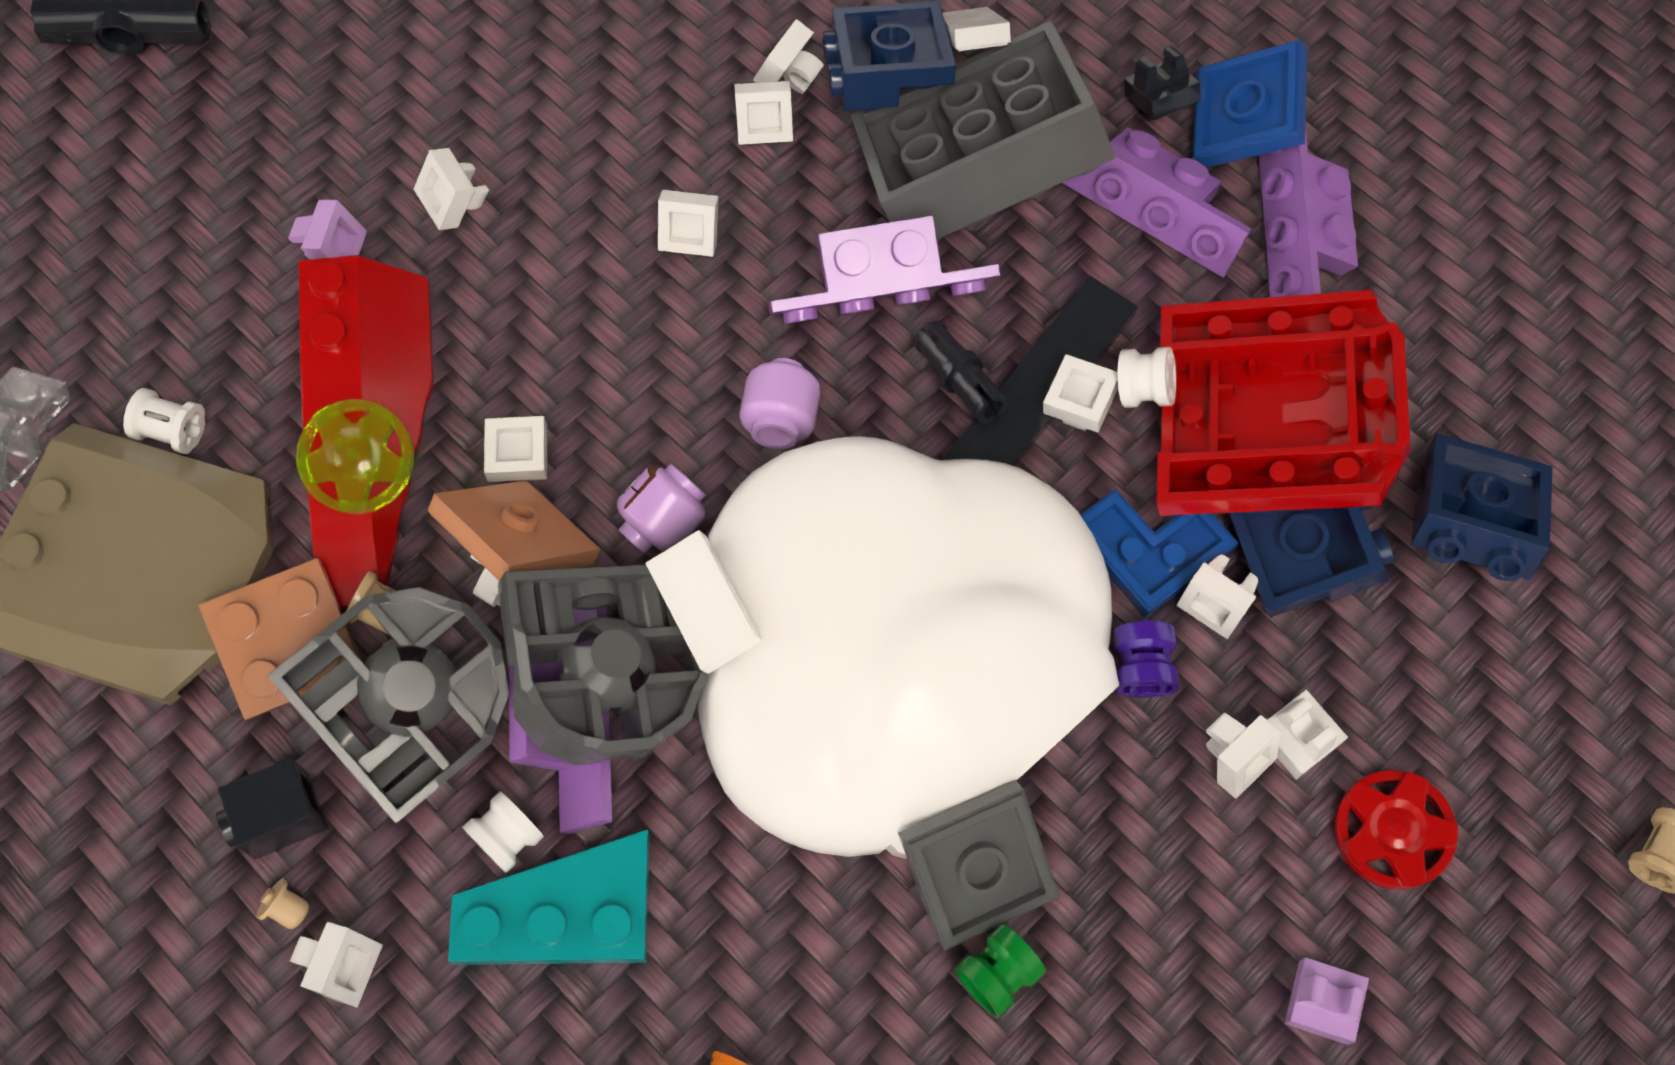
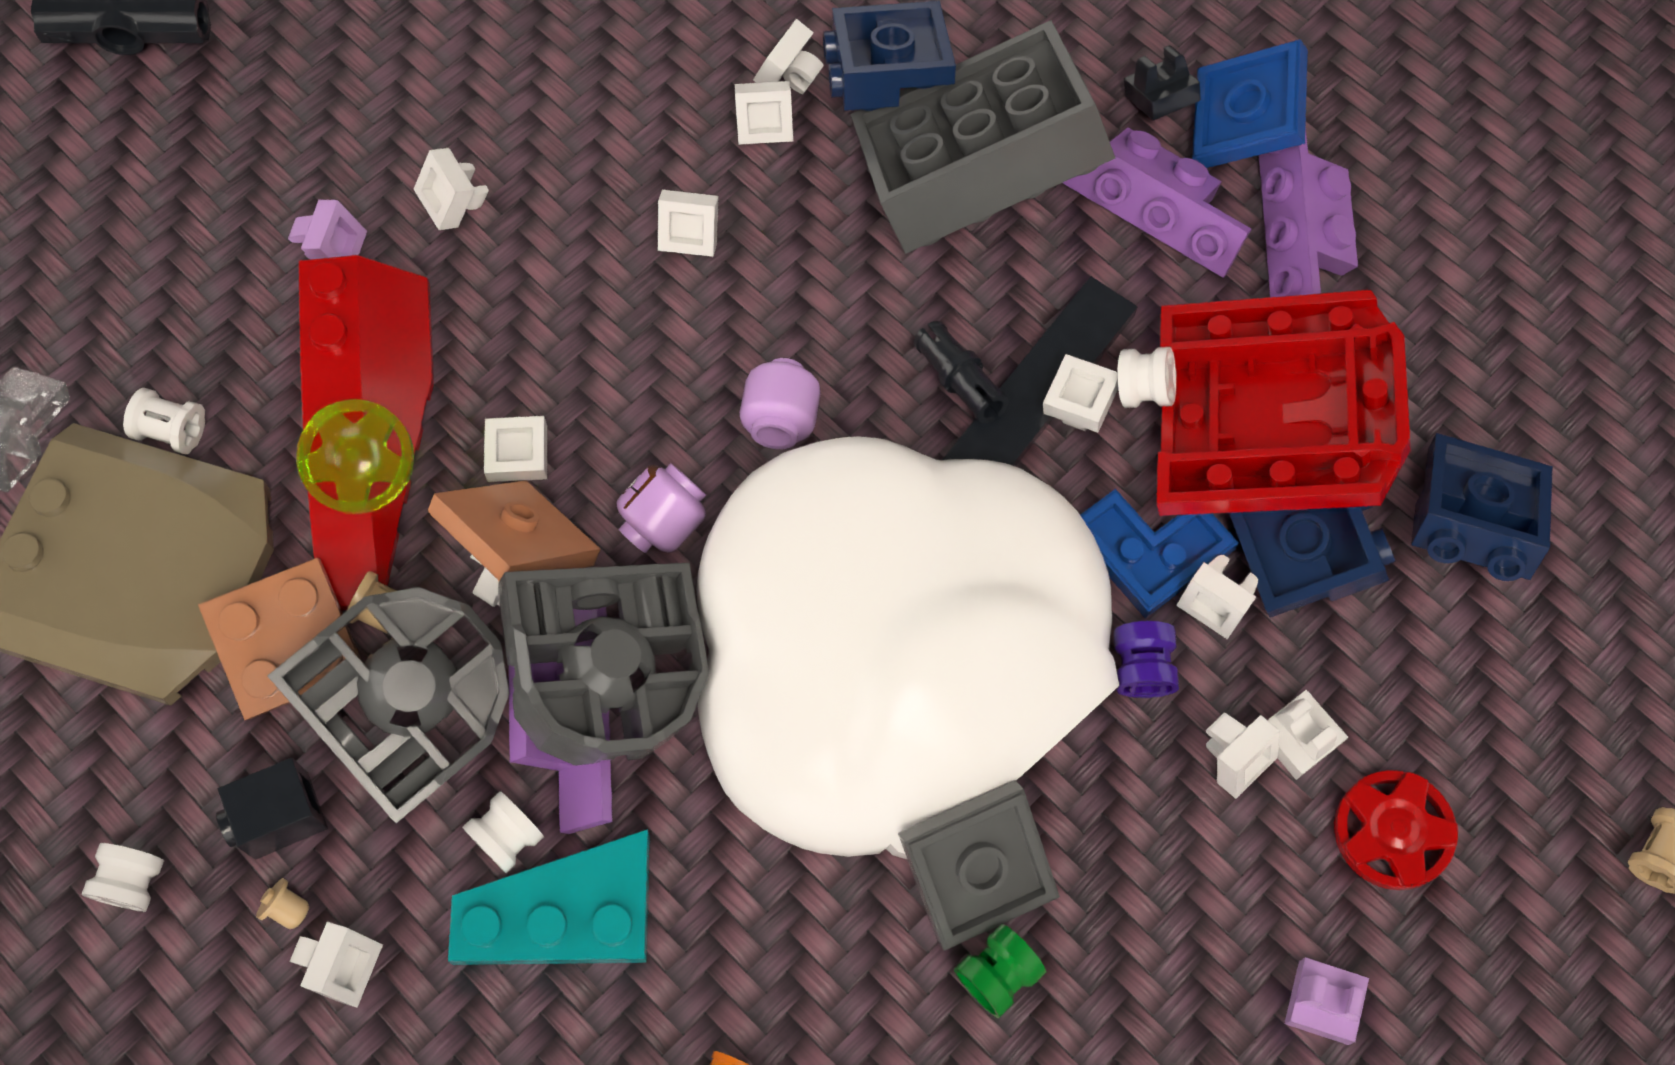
(122, 877): none -> white wheel
(703, 602): white tile -> none
(879, 263): bracket -> none
(976, 29): white tile -> none

